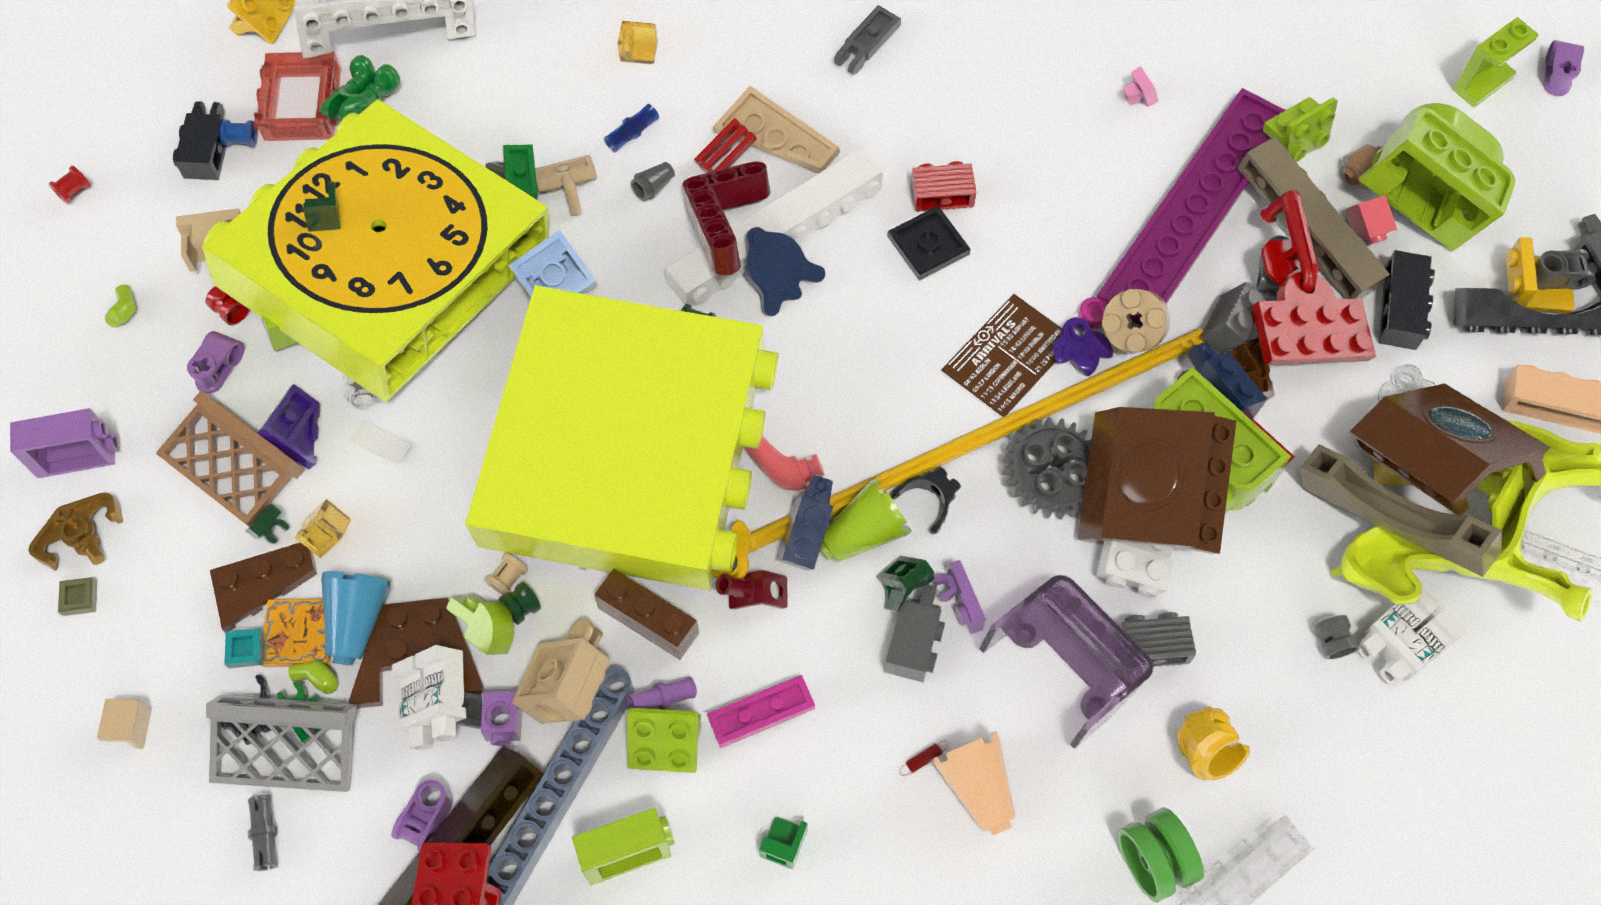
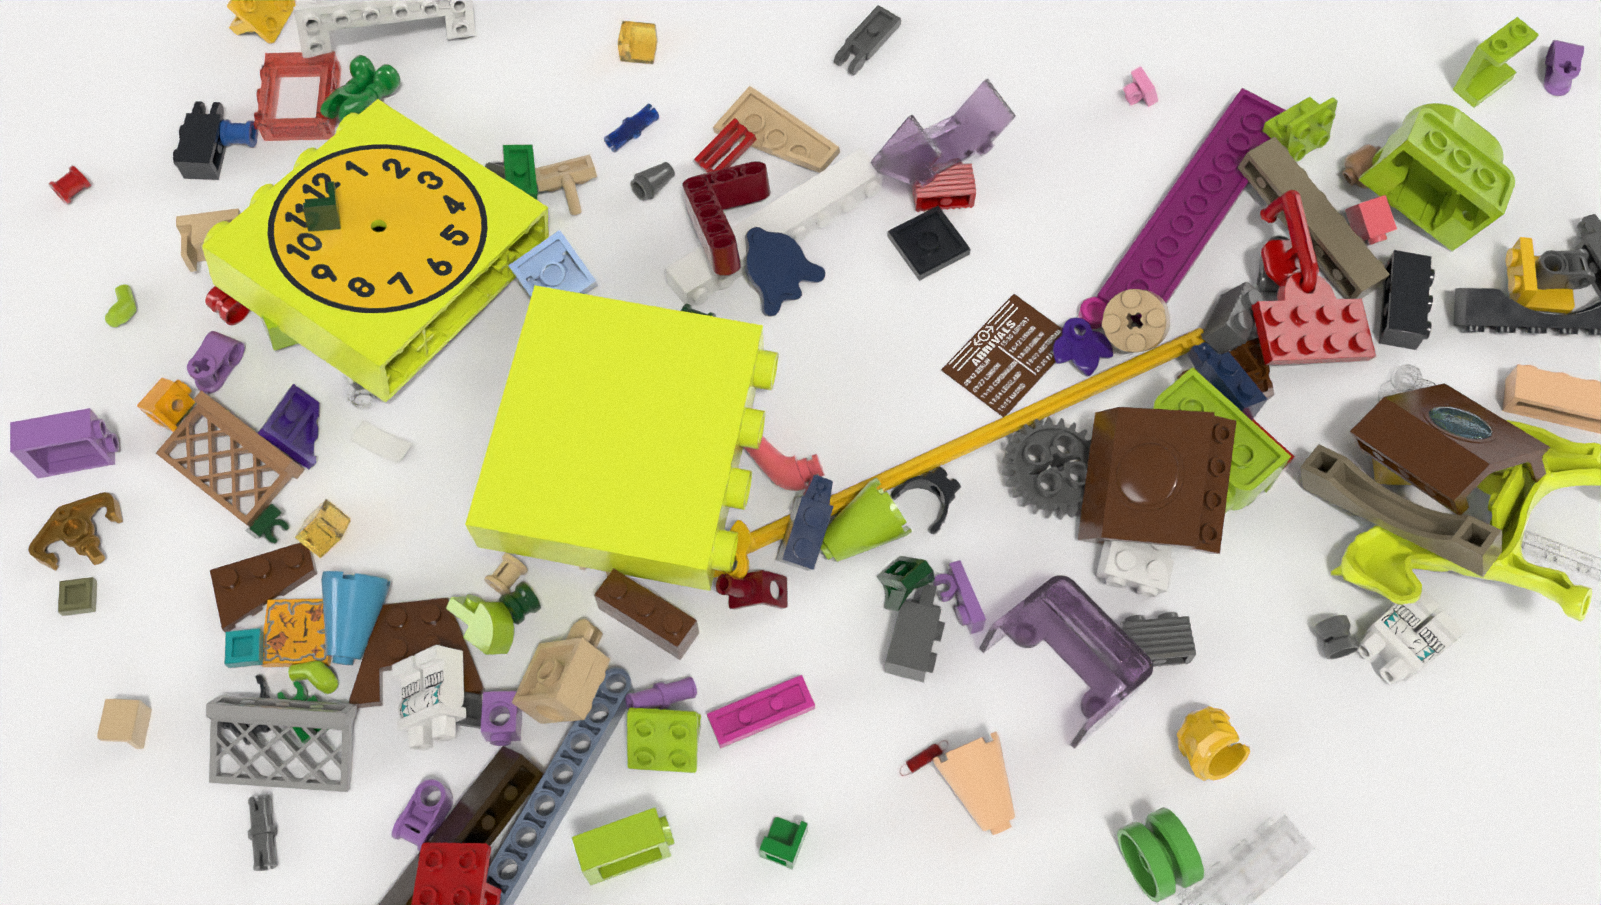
(167, 403): none -> light orange brick
(920, 154): none -> clear purple windscreen

